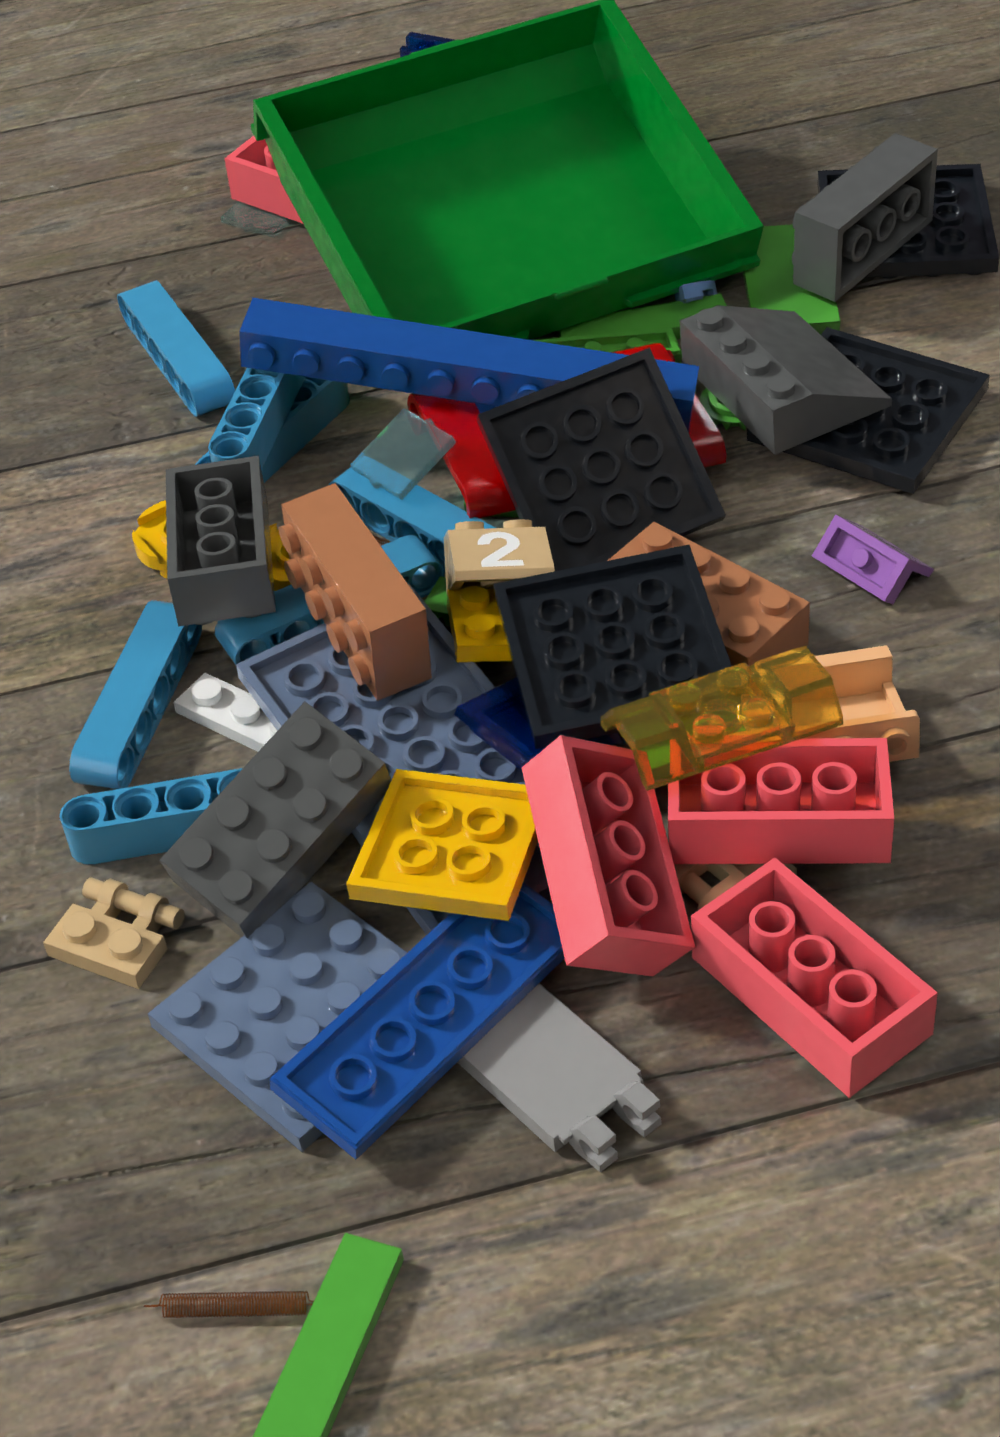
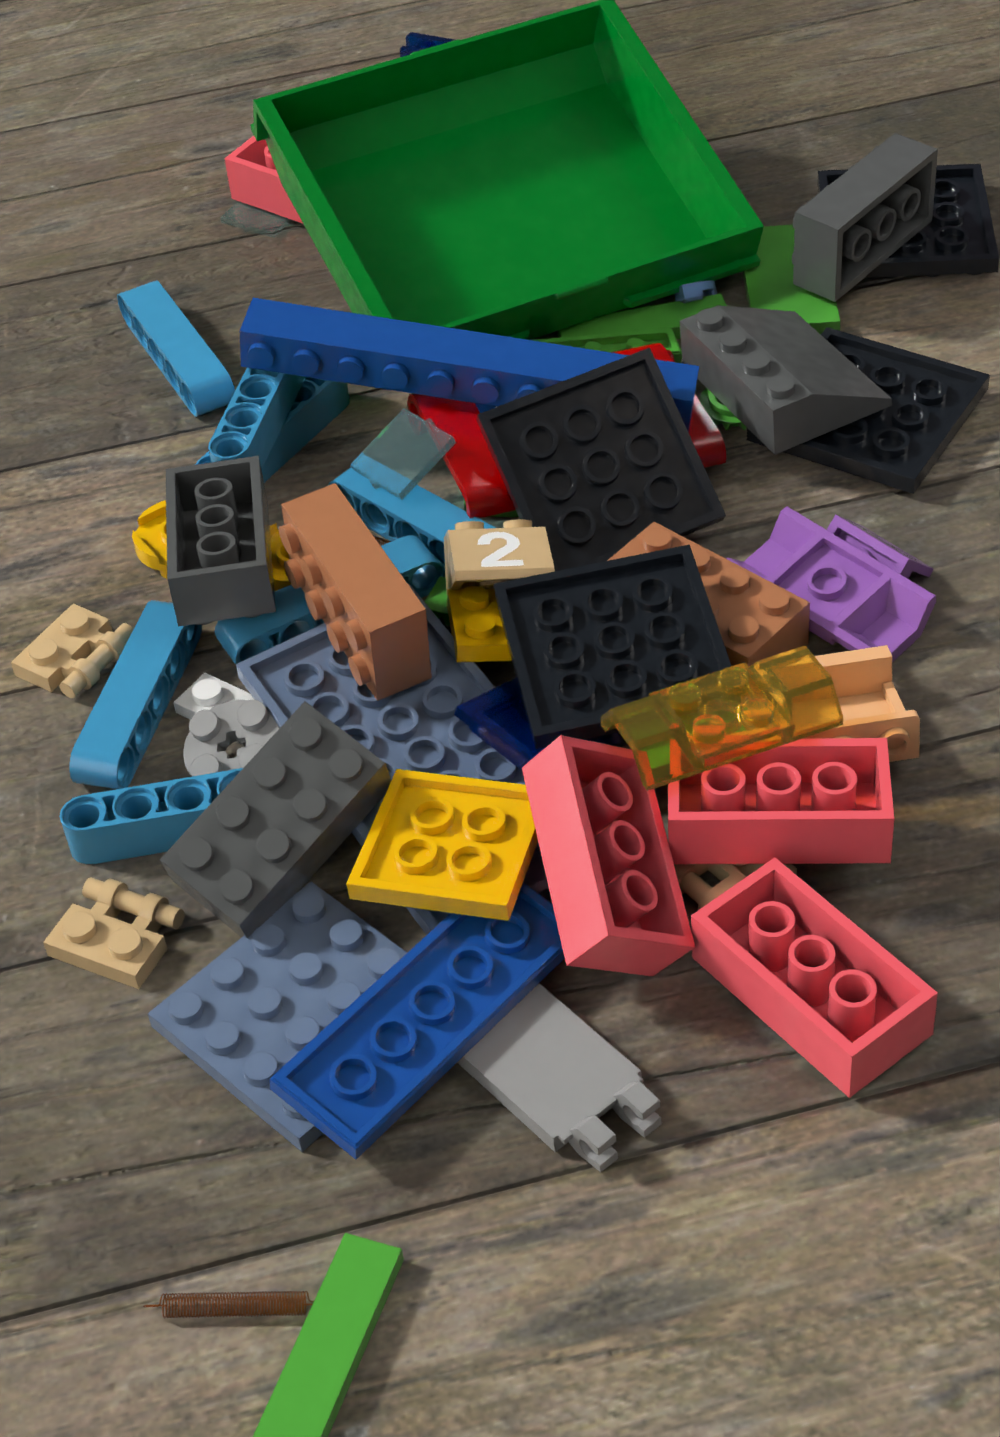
(72, 651): none -> tan plate
(218, 728): none -> light grey plate
(848, 591): none -> medium lavender piece

